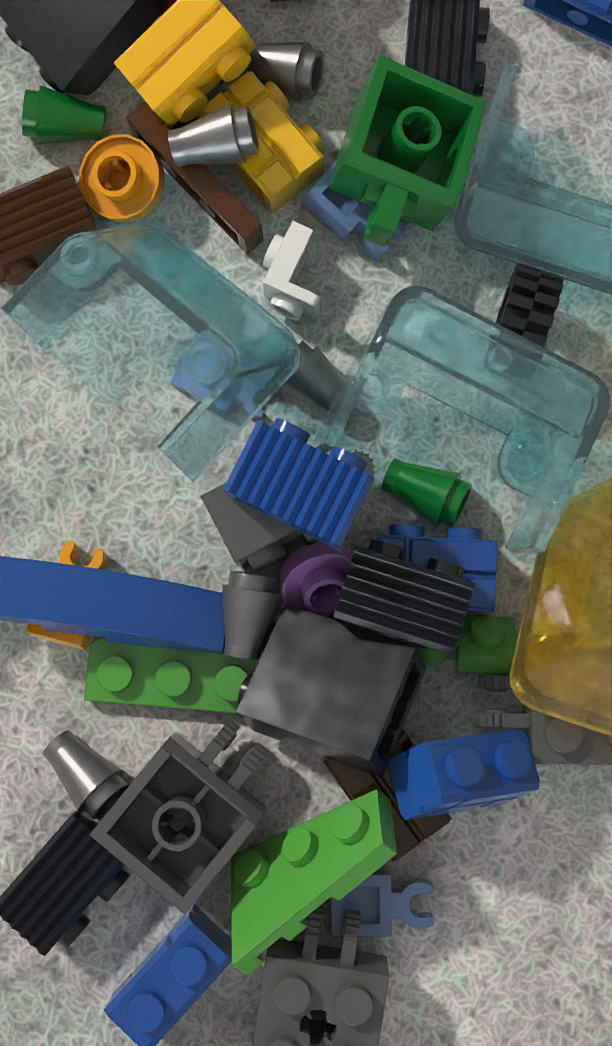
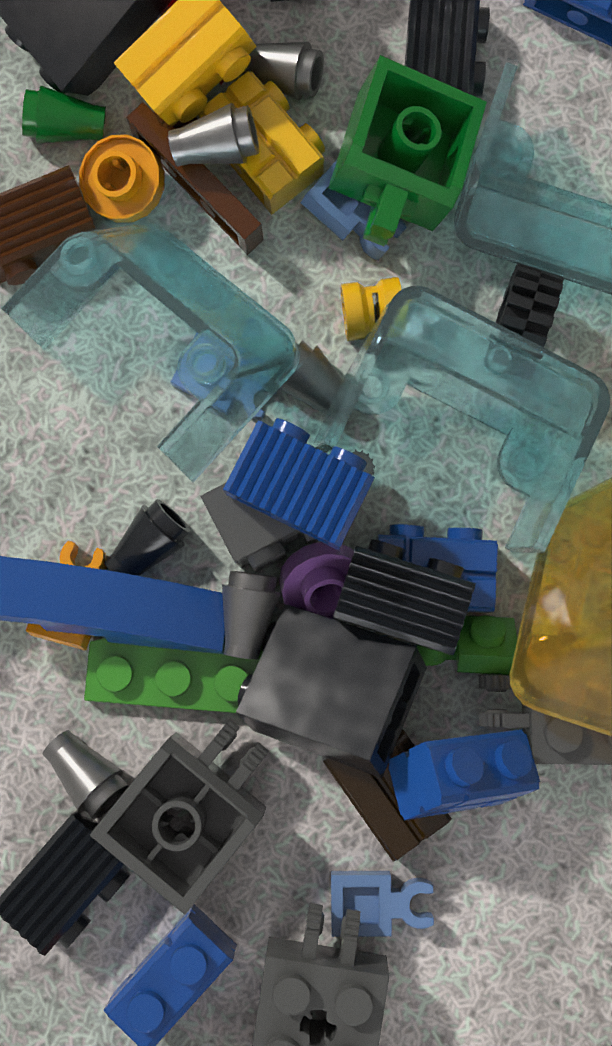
(148, 540): none -> black cone
(285, 260): white bracket -> none
(300, 869): bright green wing -> none
(359, 306): none -> yellow wheel
(428, 490): green cone -> none

